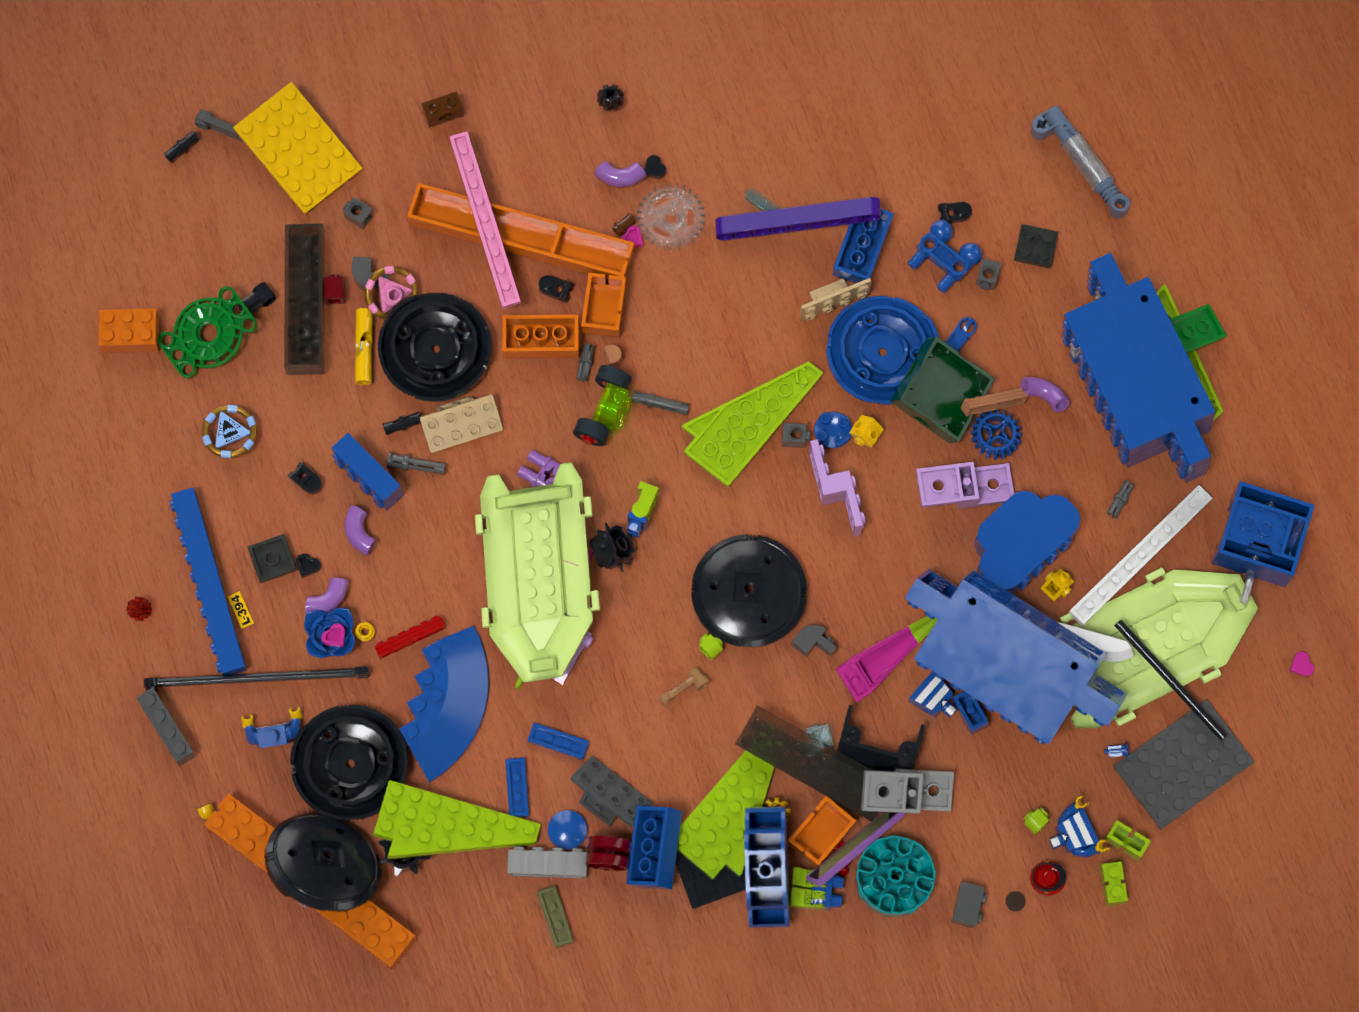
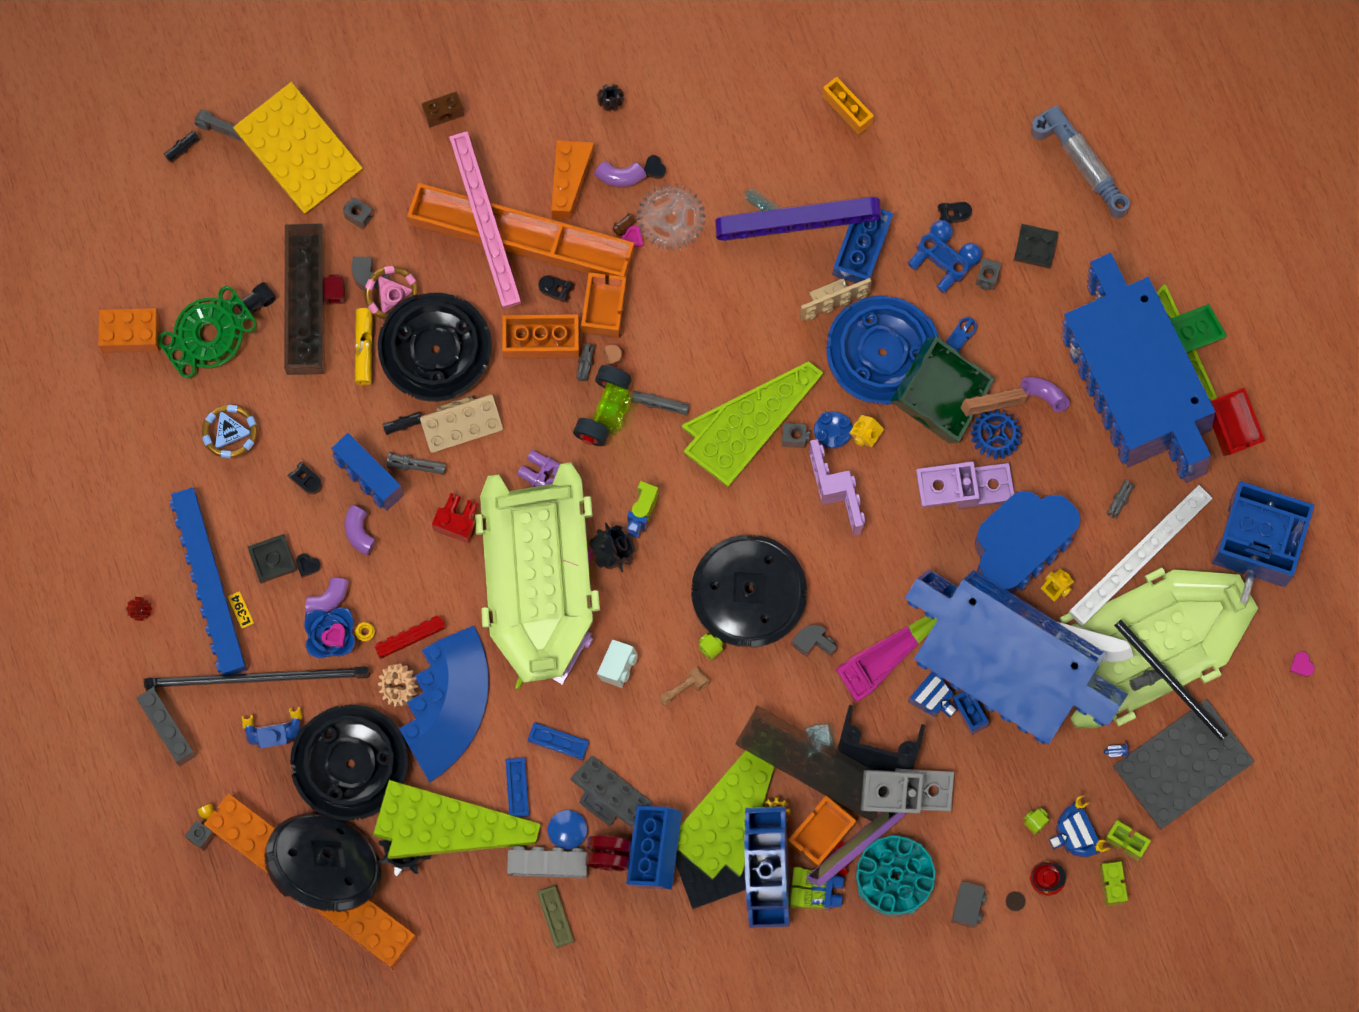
(200, 835): none -> dark grey brick
(404, 693): none -> light nougat gear
(454, 525): none -> red brick
(570, 169): none -> orange wedge
(617, 663): none -> light aqua brick
(847, 105): none -> light orange brick
(1147, 678): none -> dark grey pin
(1235, 422): none -> red piece

